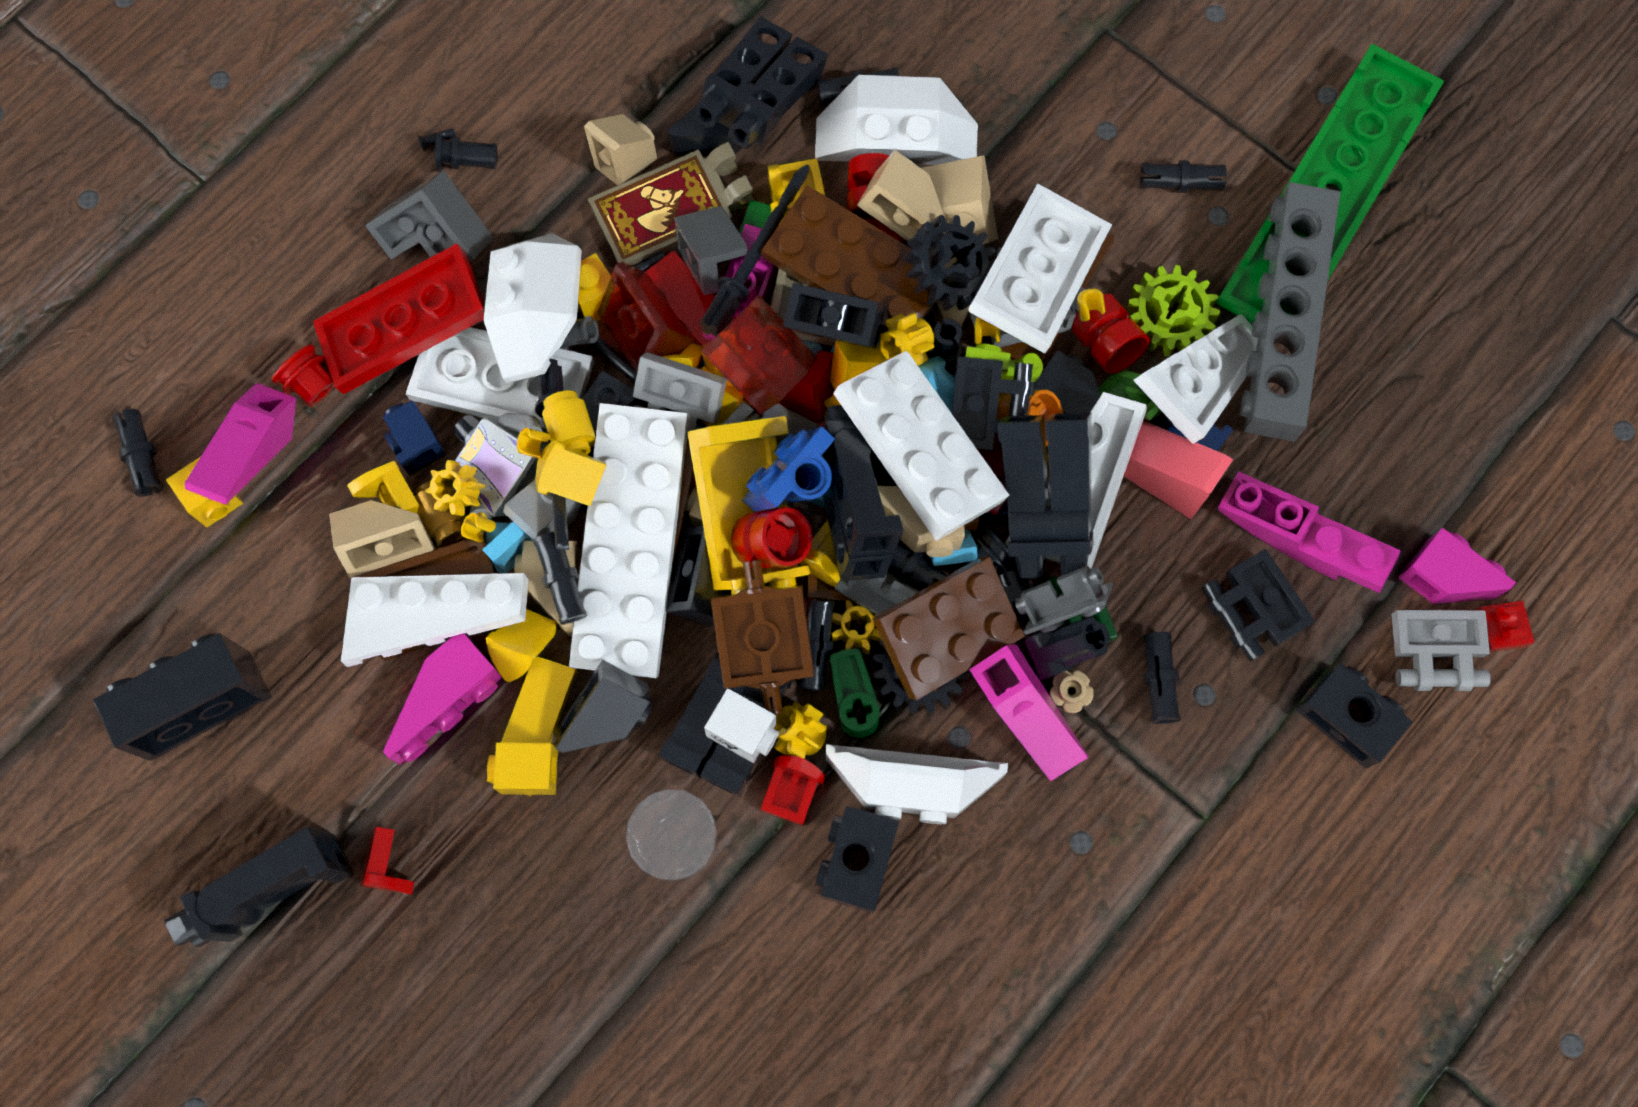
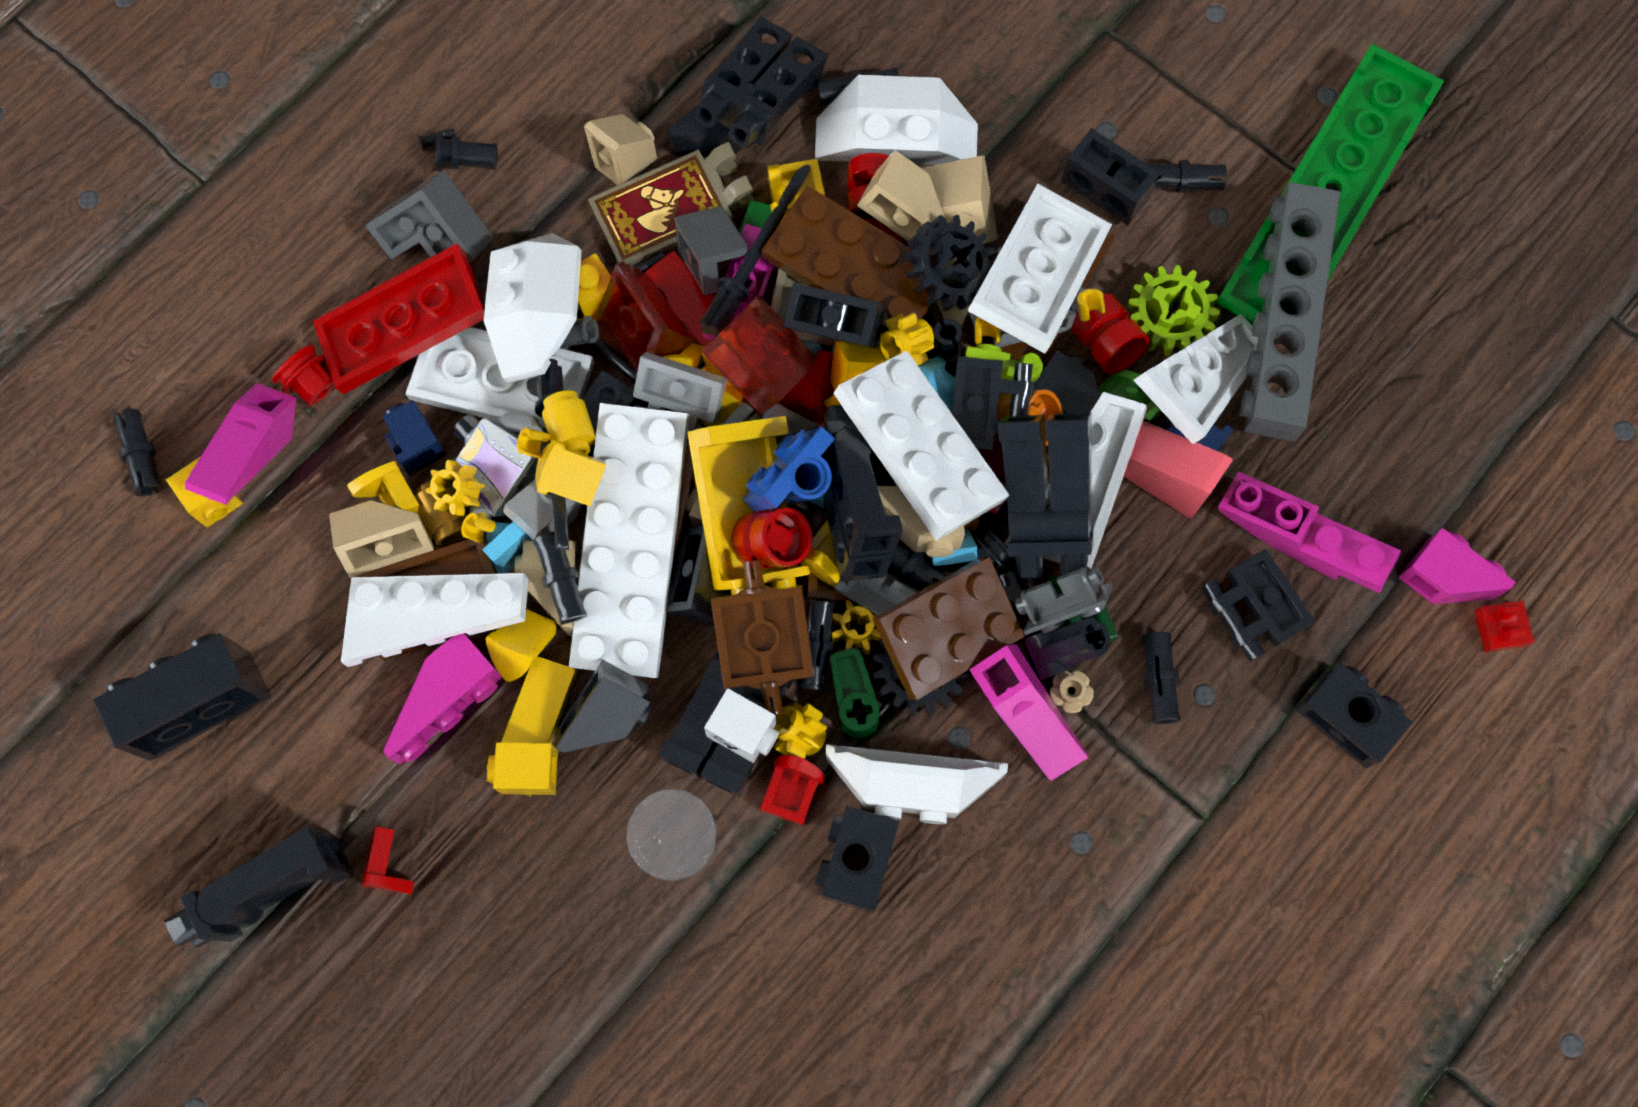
(1109, 176): none -> black brick
(1441, 634): light grey plate -> none

